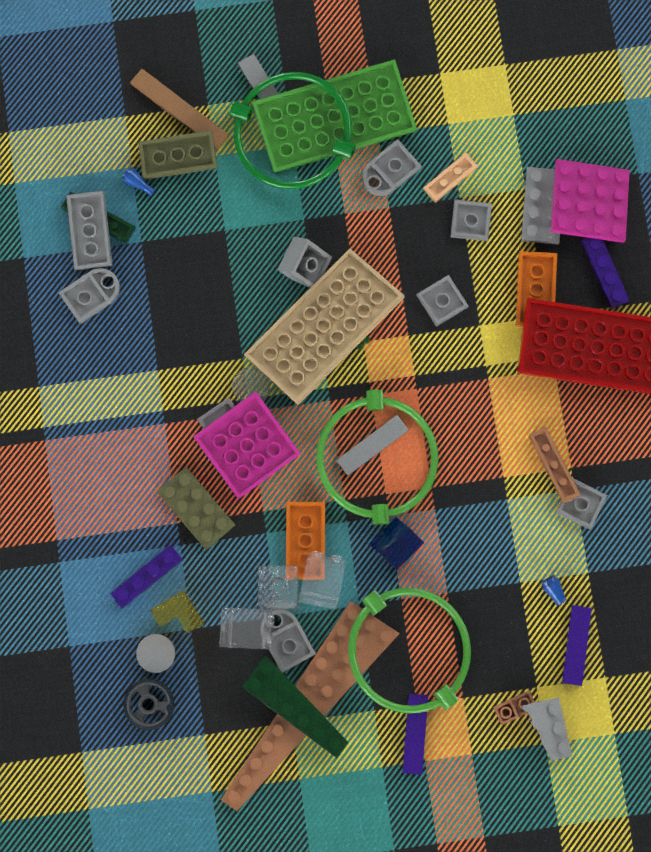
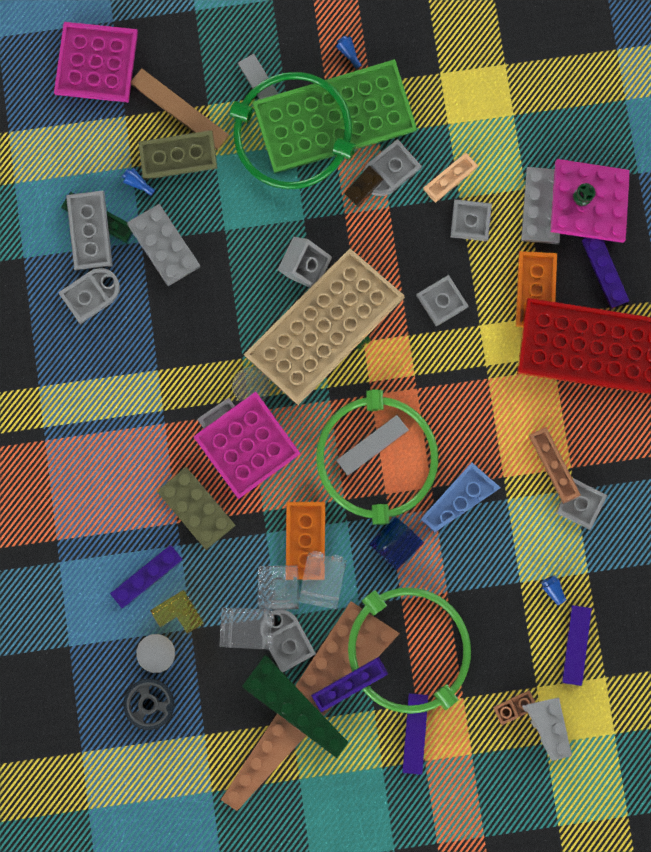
(96, 62): none -> dark pink plate
(163, 245): none -> light grey plate
(346, 47): none -> blue cone
(349, 684): none -> dark purple tile
(364, 186): none -> dark brown plate
(461, 496): none -> medium blue wing
(588, 193): none -> dark green wheel

